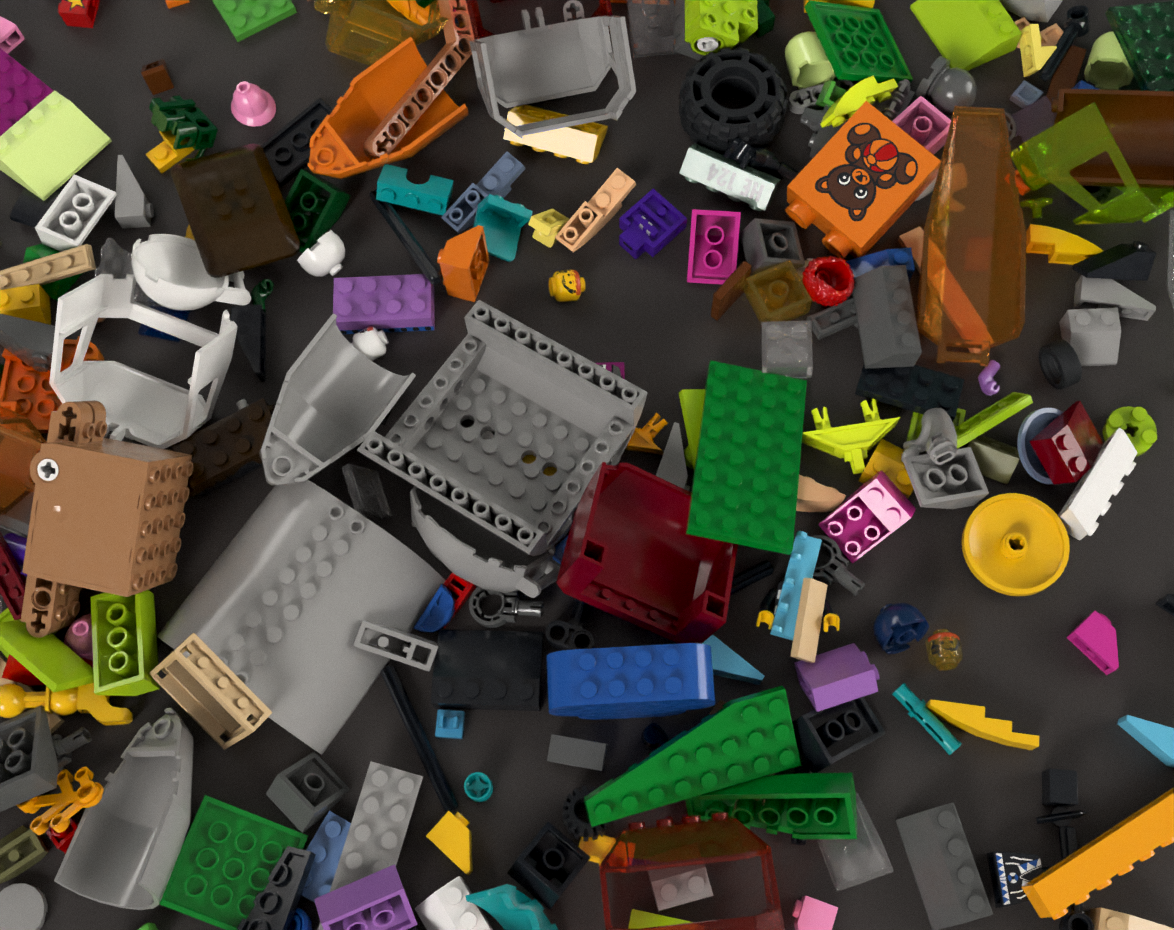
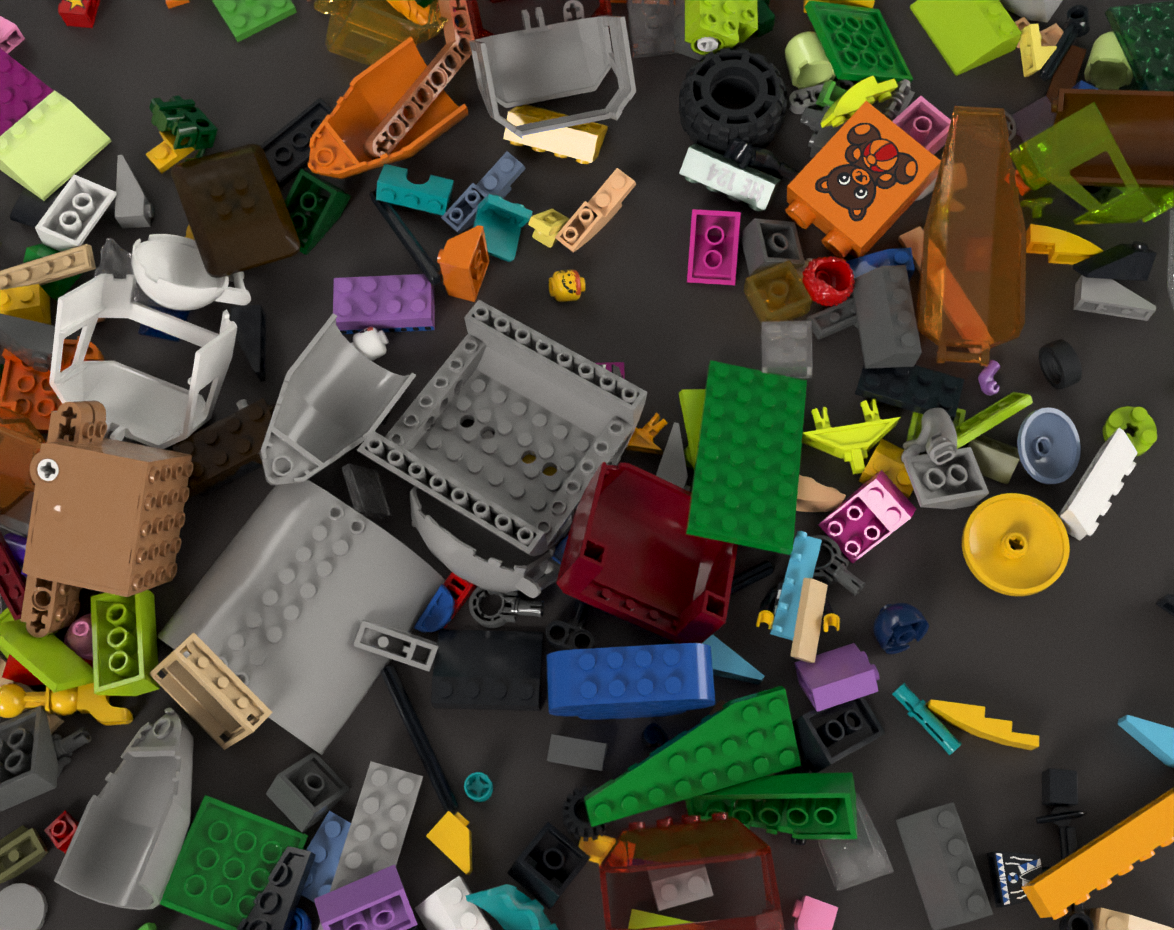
(86, 796): light orange plant -> none
(157, 76): reddish brown slope -> none
(252, 105): bright pink hat -> none
(261, 292): dark green arm -> none
(324, 256): white cylinder -> none
(450, 724): dark azure tile -> none
(650, 225): dark purple piece -> none
(730, 291): reddish brown tile -> none
(944, 650): clear yellow head -> none
(948, 87): dark grey tile -> none
(1026, 95): sand blue tile -> none
(1068, 445): dark red slope -> none
(1093, 335): light grey slope -> none
(1097, 641): dark pink slope -> none

